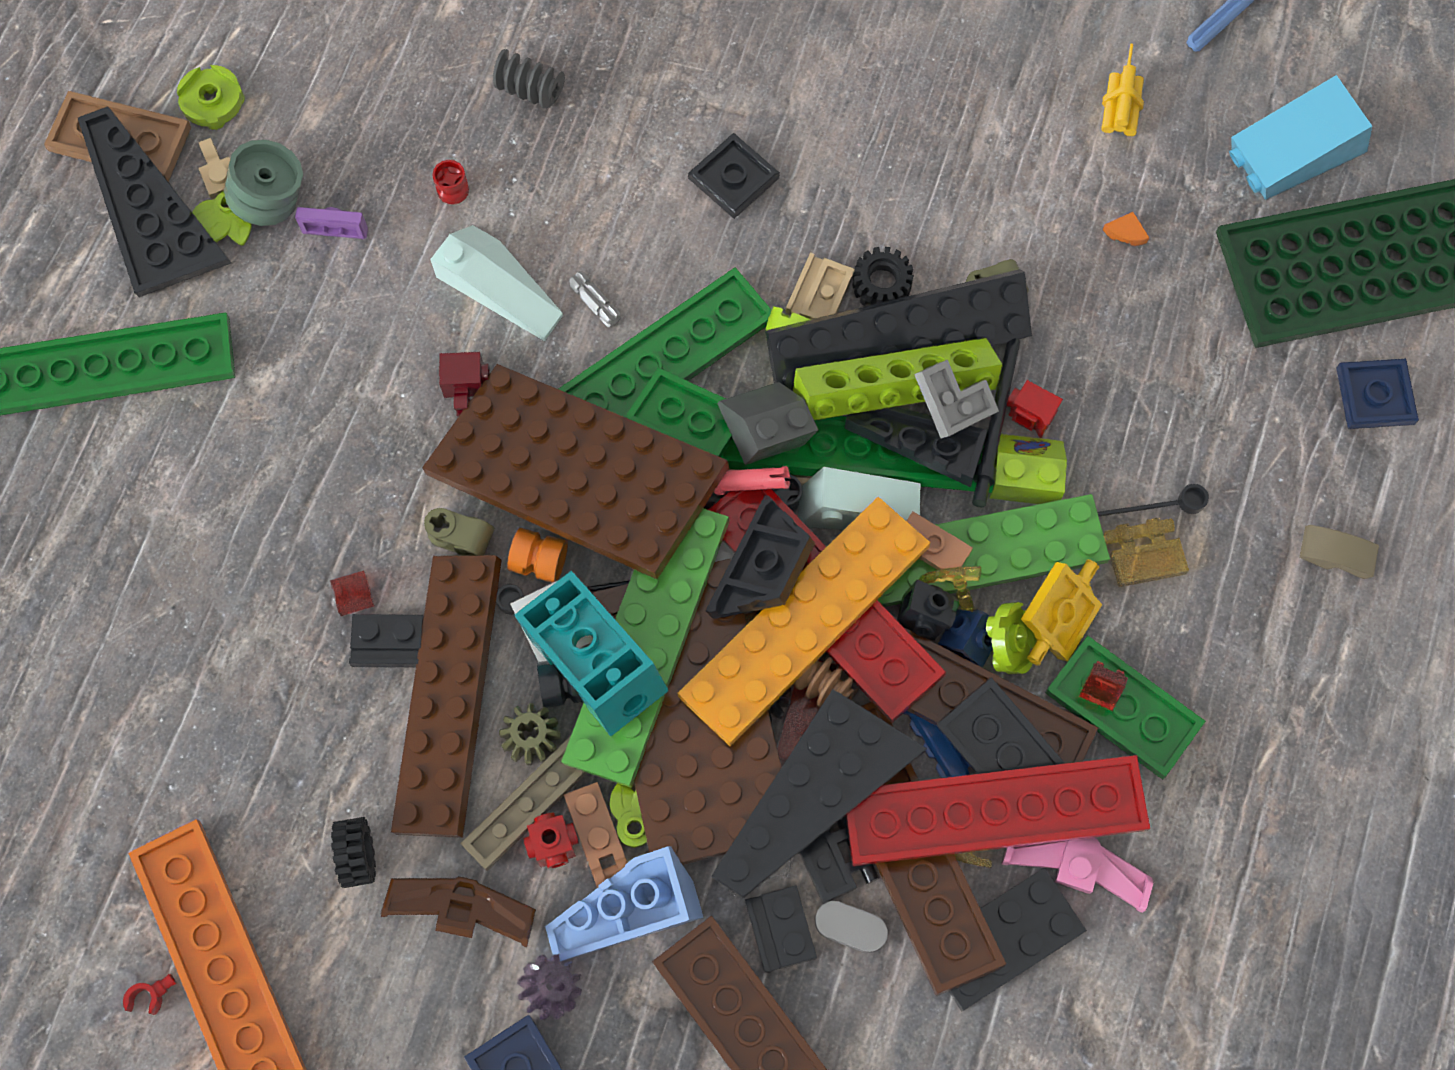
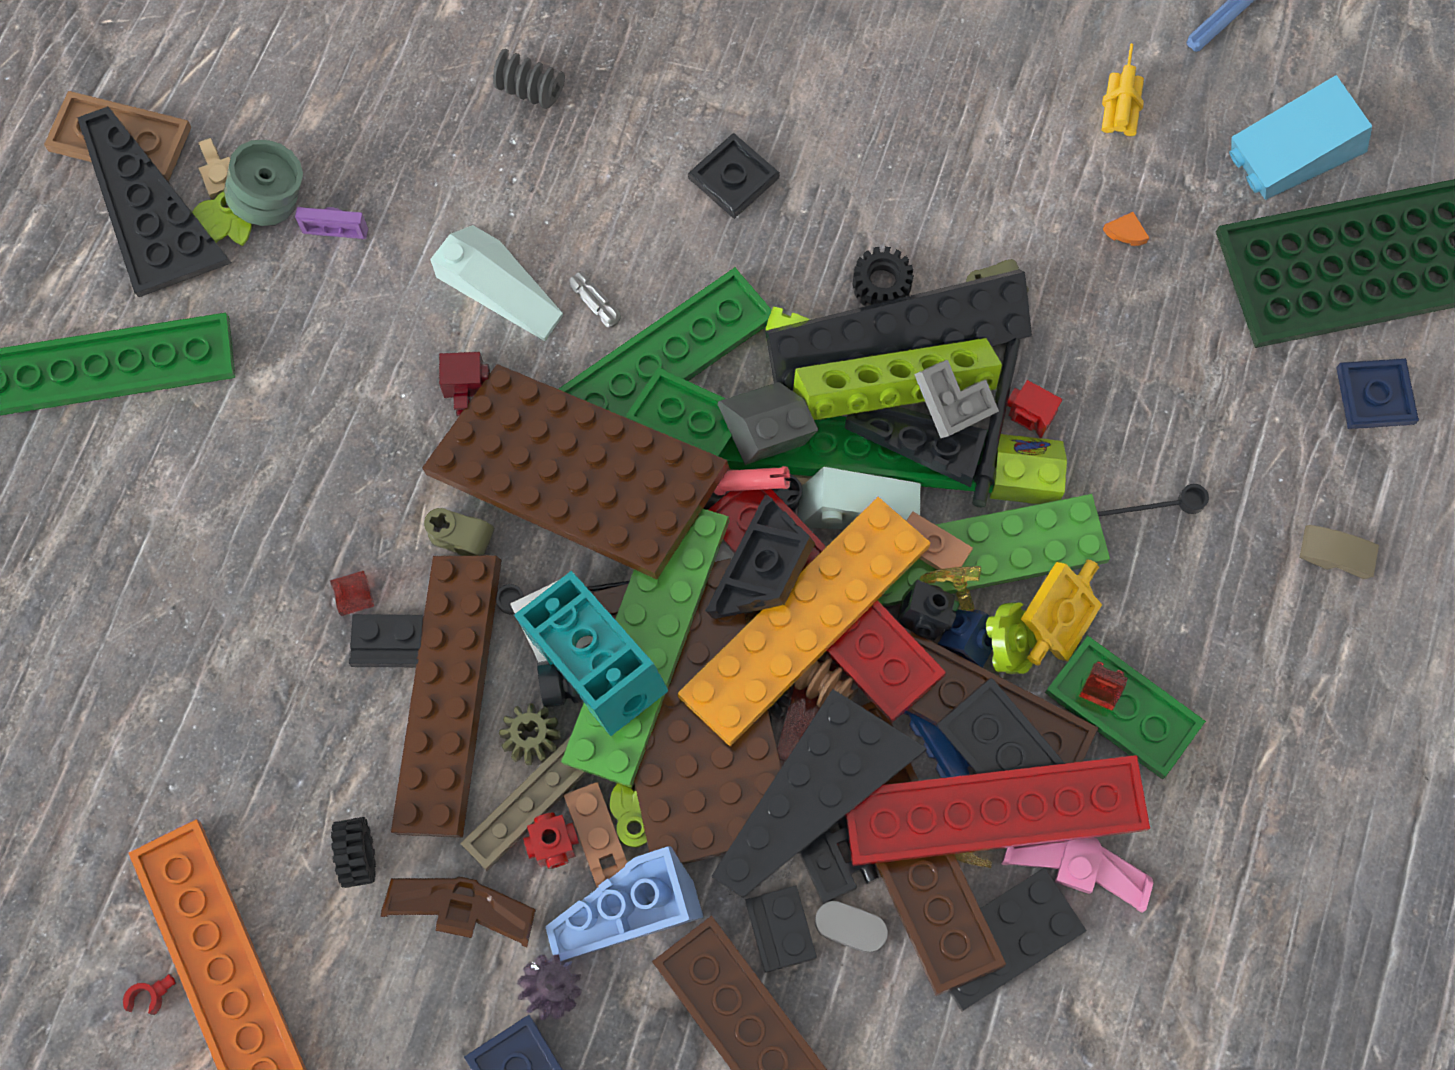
(215, 111): lime plate -> none
(450, 182): red wheel -> none
(537, 555): orange wheel -> none
(820, 288): tan plate -> none
(1148, 561): clear yellow plate -> none

